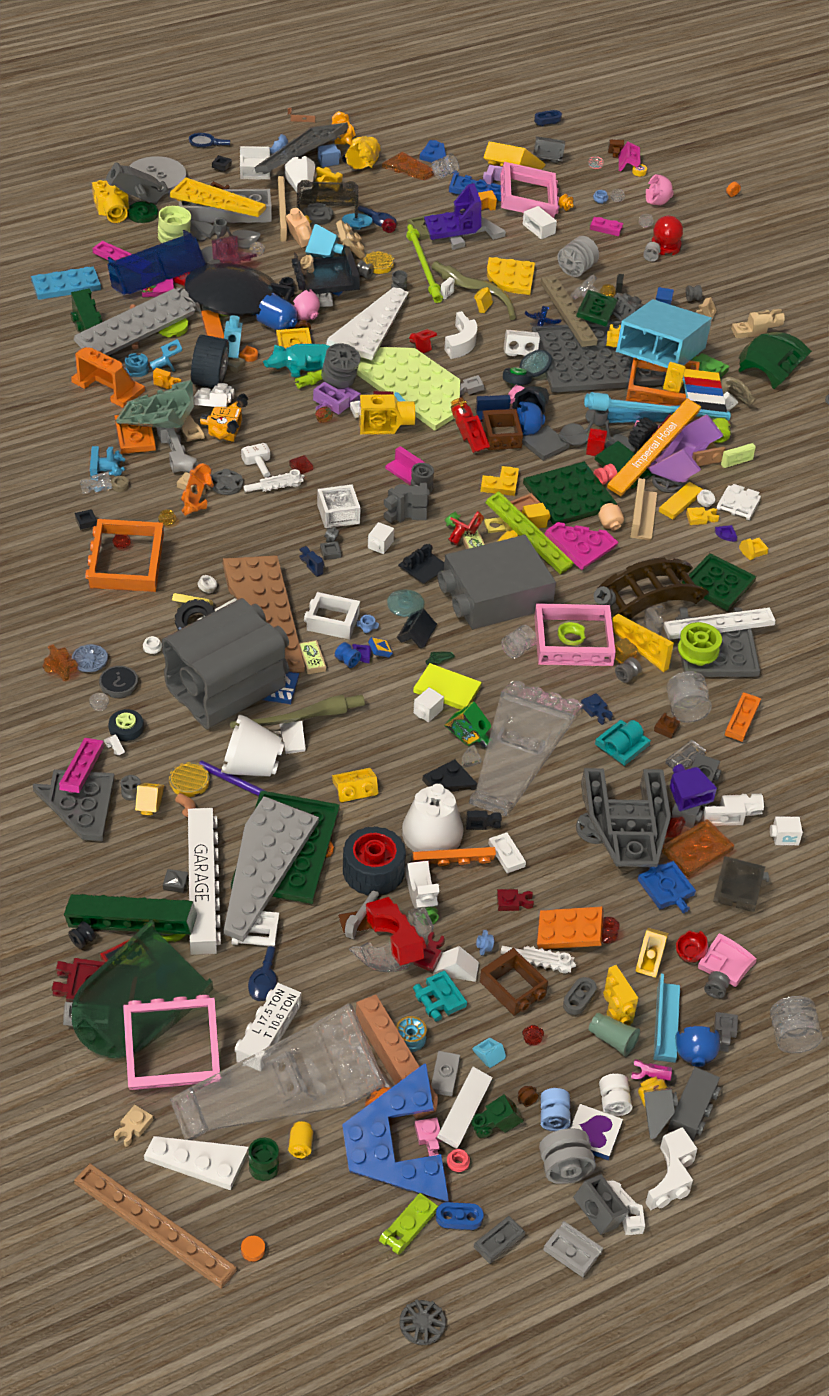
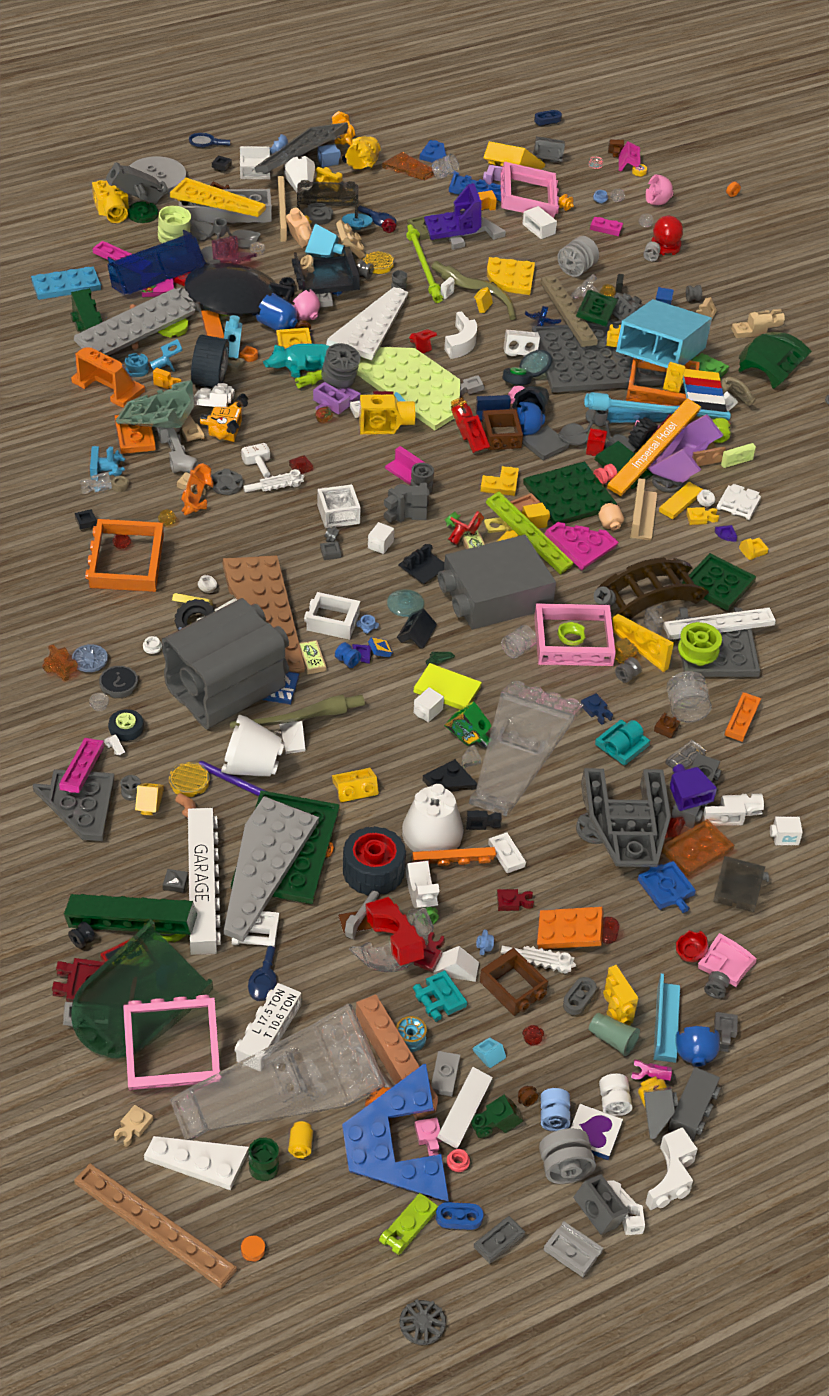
(298, 118): nougat piece -> none
(314, 562): dark blue plate -> none
(651, 952): yellow slope -> none
(796, 1024): clear wheel -> none

